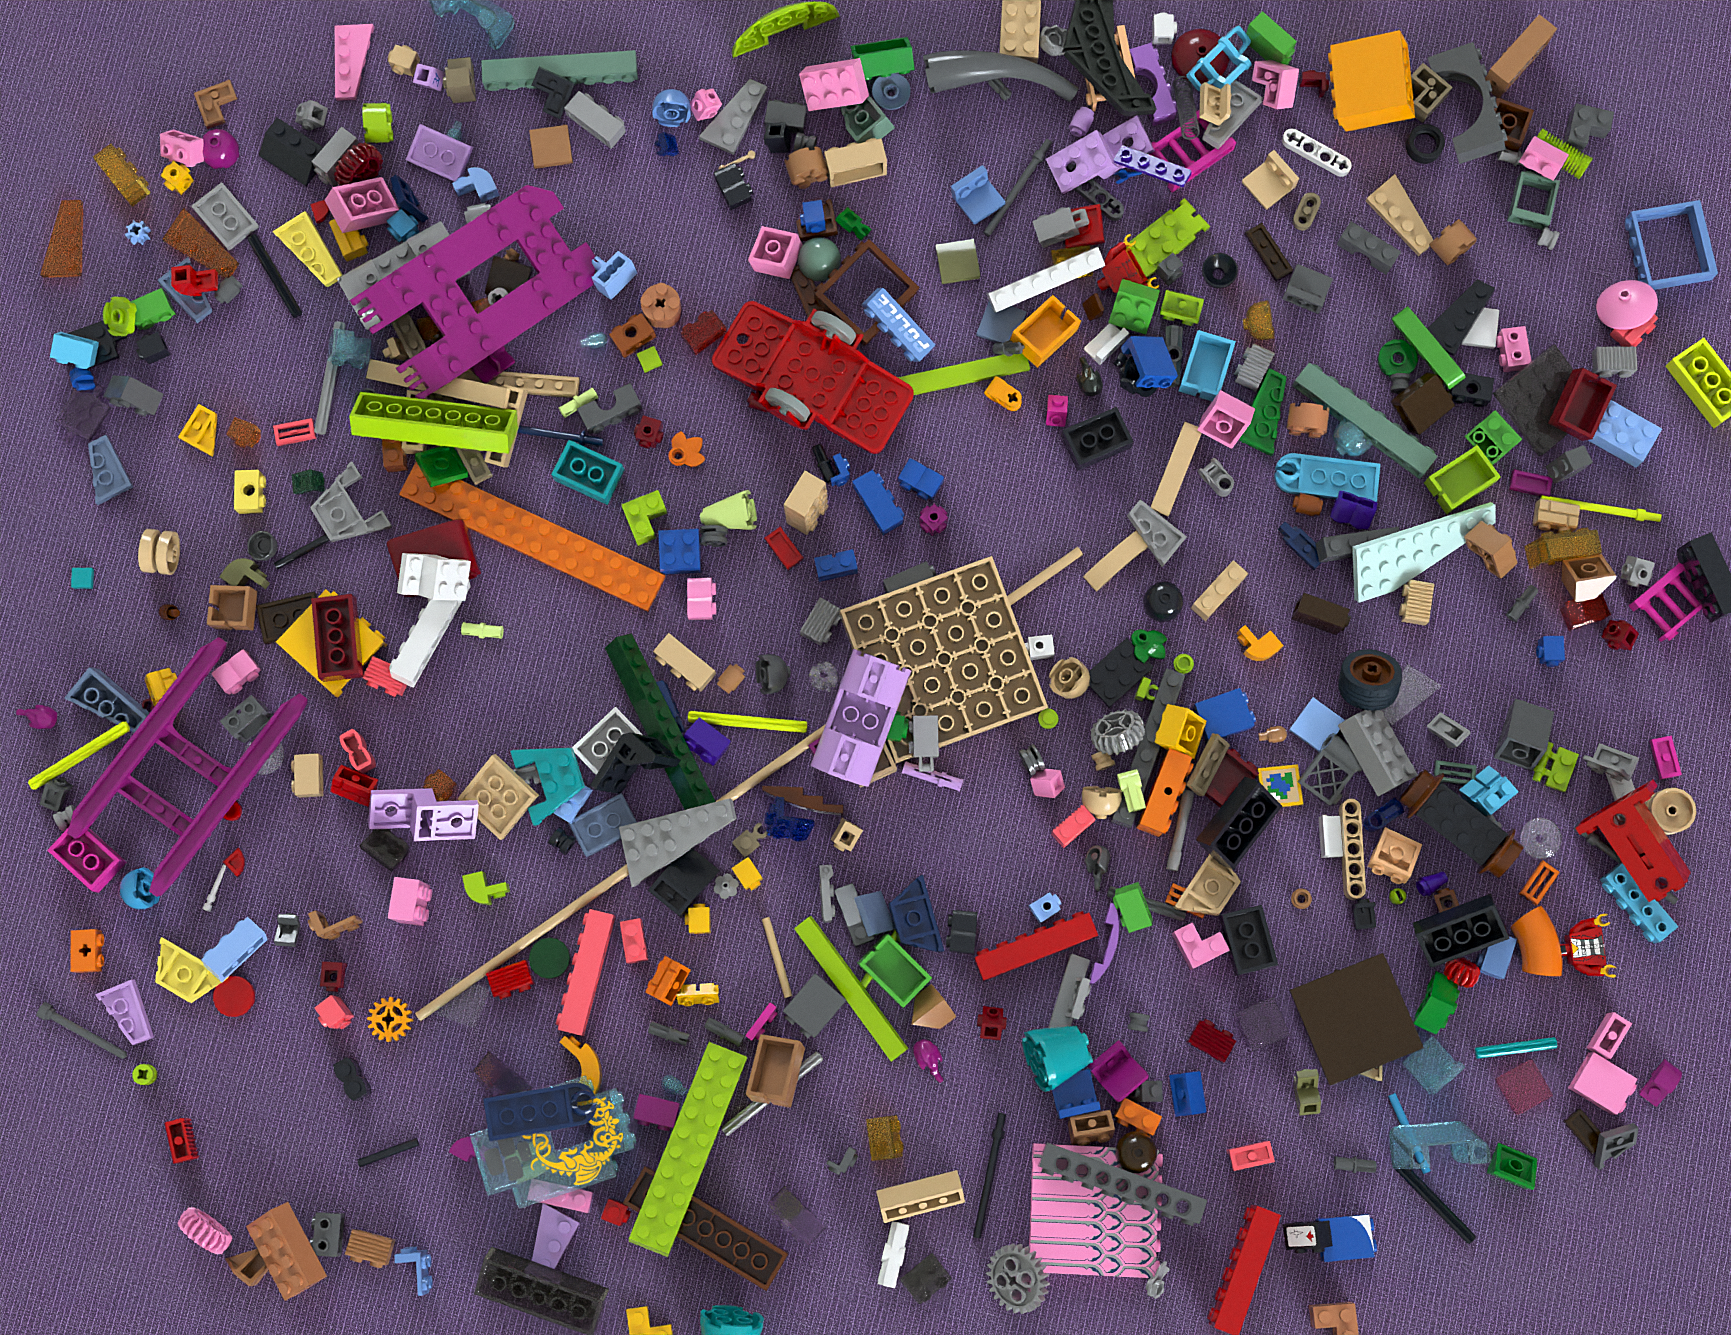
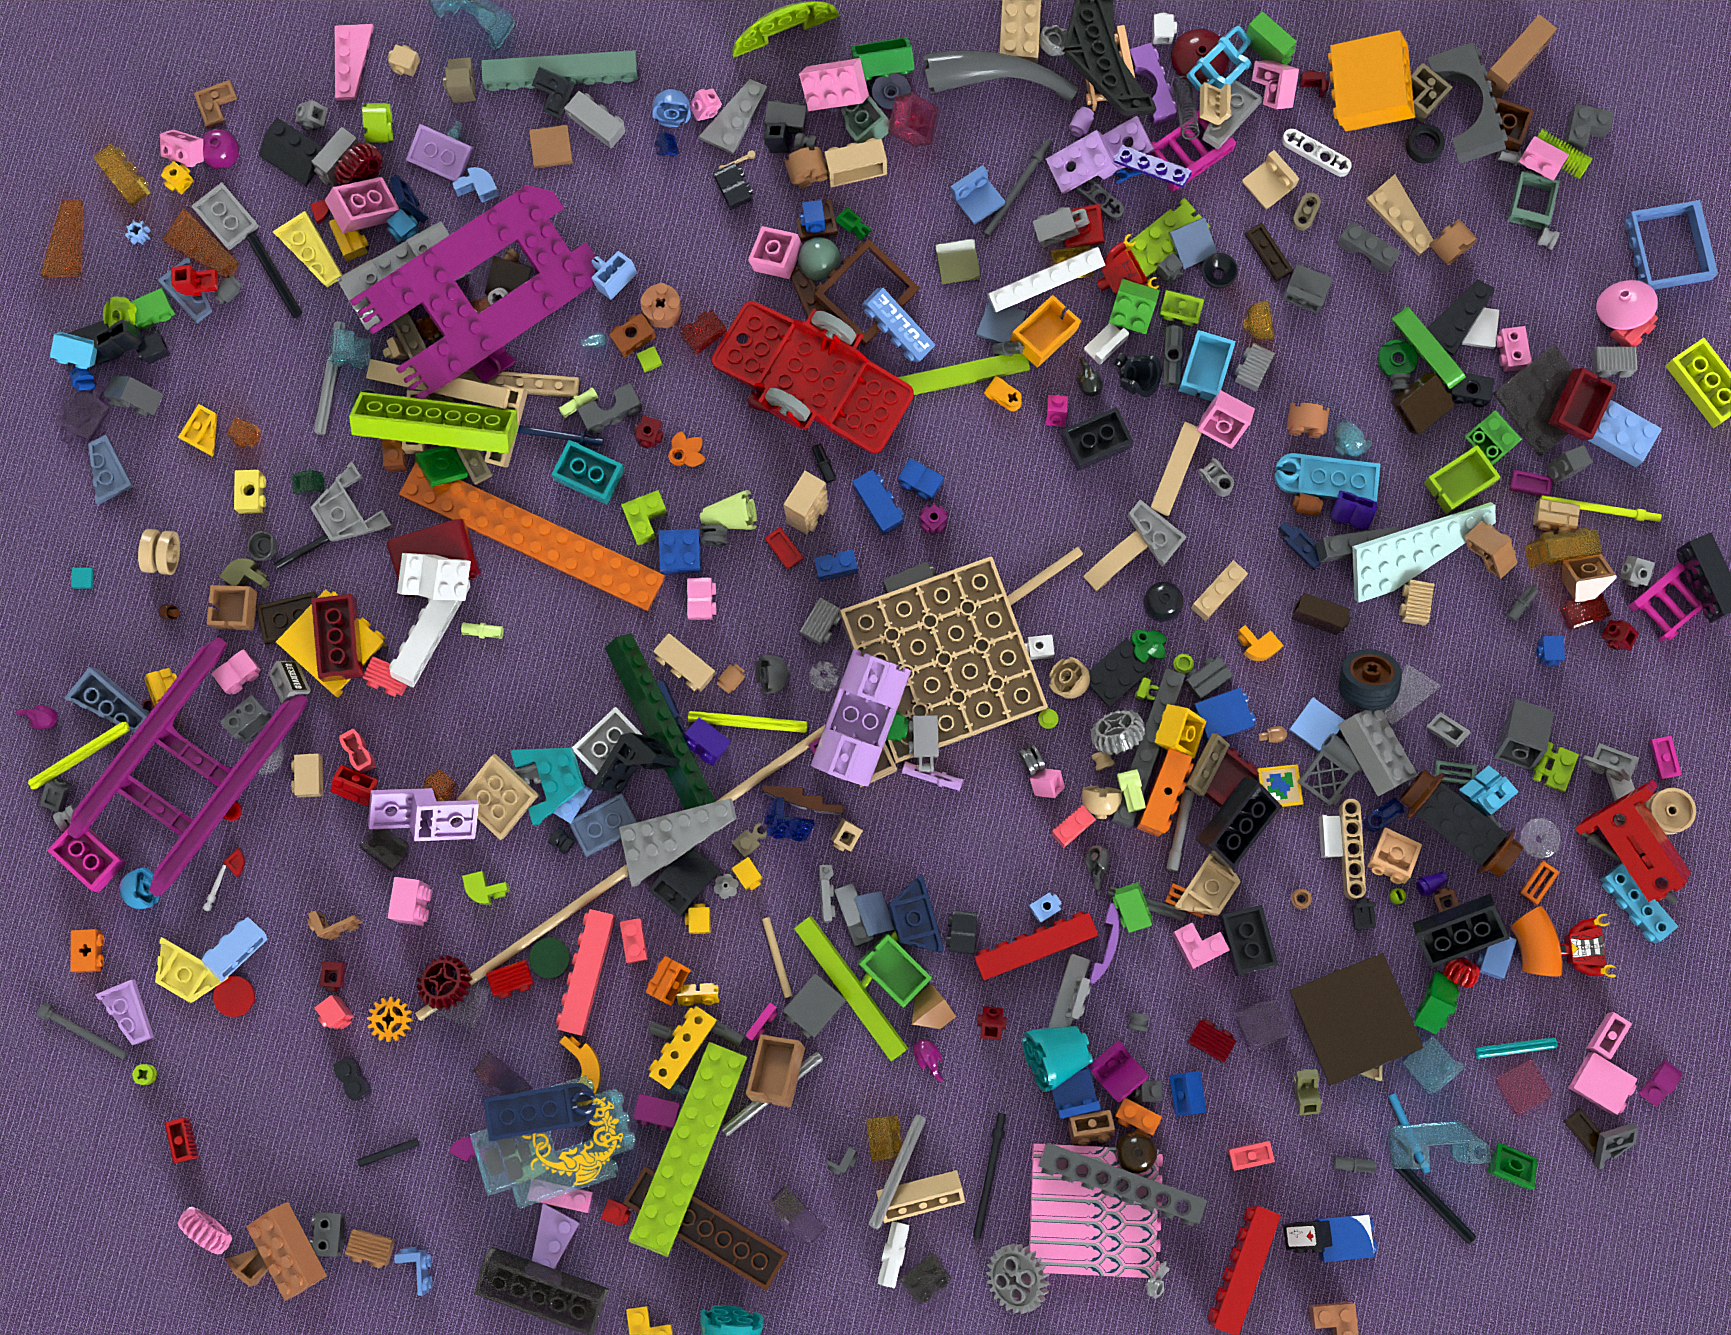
(117, 339): none -> black brick
(287, 930): dark grey bracket -> none
(288, 680): none -> light grey panel
(312, 435): coral tile -> none
(428, 77): lavender brick -> none
(448, 992): none -> dark red gear
(475, 211): light grey brick -> none
(682, 1048): none -> yellow brick
(842, 467): blue bracket -> none
(897, 1172): none -> light grey axle
(913, 120): none -> clear pink brick
(1000, 88): dark grey axle -> none
(1093, 307): reddish brown slope -> none
(1151, 361): blue panel -> none
(1193, 242): none -> sand blue tile
(1208, 678): none -> dark grey brick
(1267, 404): green wing -> none
(1381, 432): sand green brick -> none

